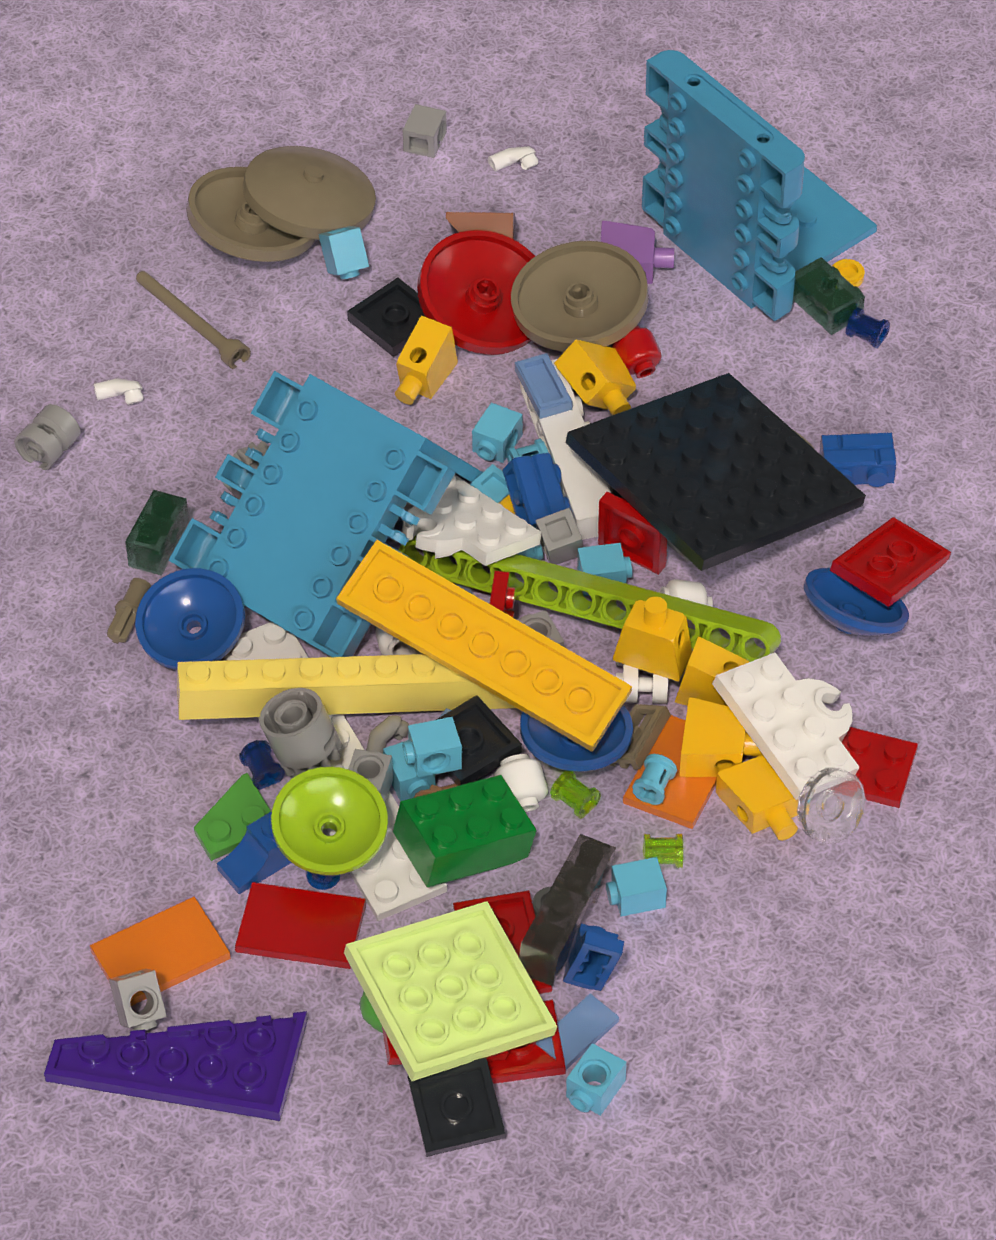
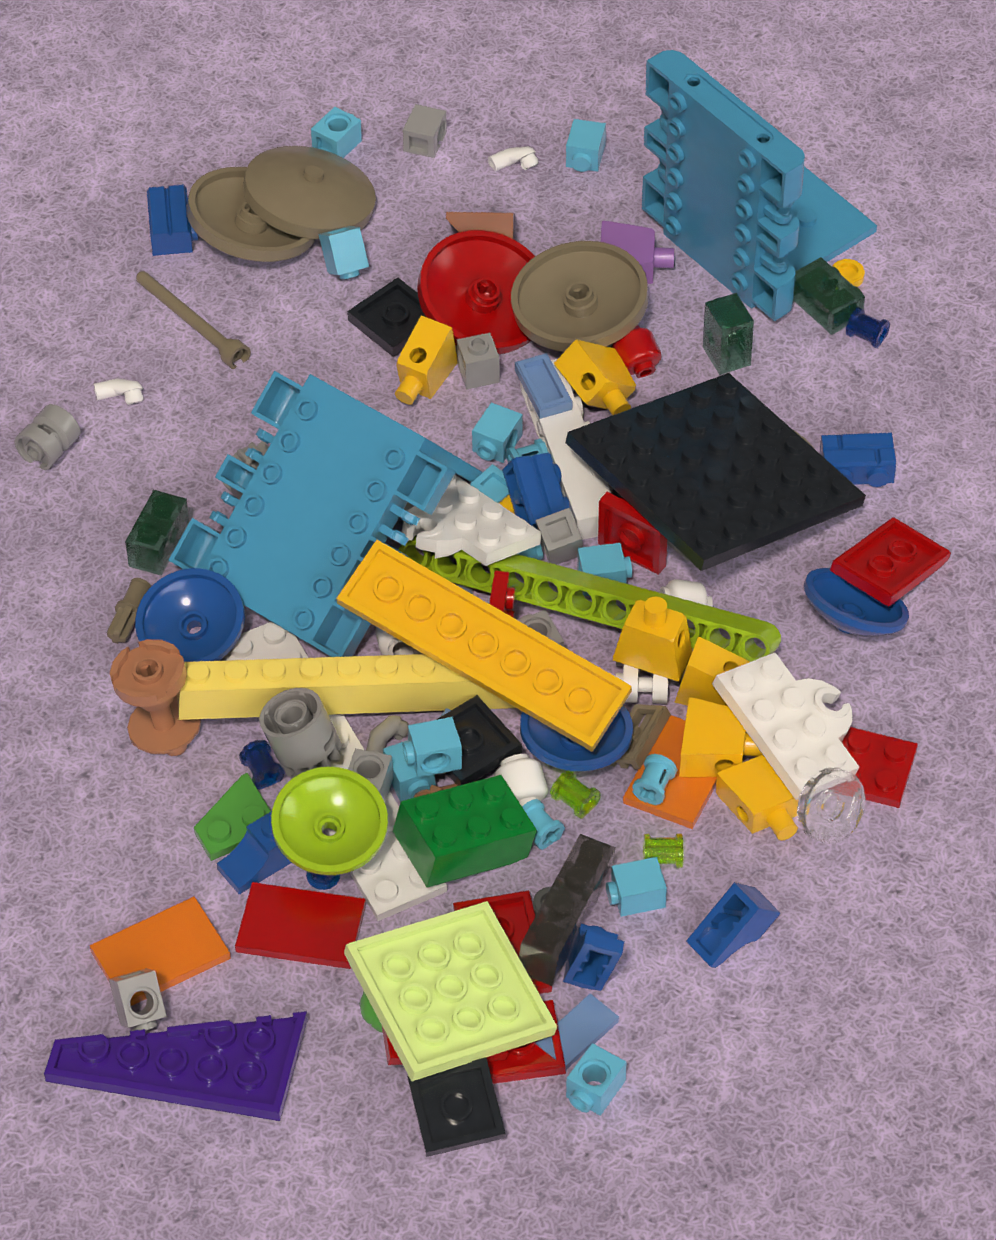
(150, 681): none -> nougat piece
(169, 221): none -> blue brick
(337, 132): none -> medium azure brick
(478, 361): none -> light grey brick
(547, 829): none -> medium azure bush
(585, 145): none -> medium azure brick
(728, 333): none -> clear green brick
(732, 923): none -> blue arch

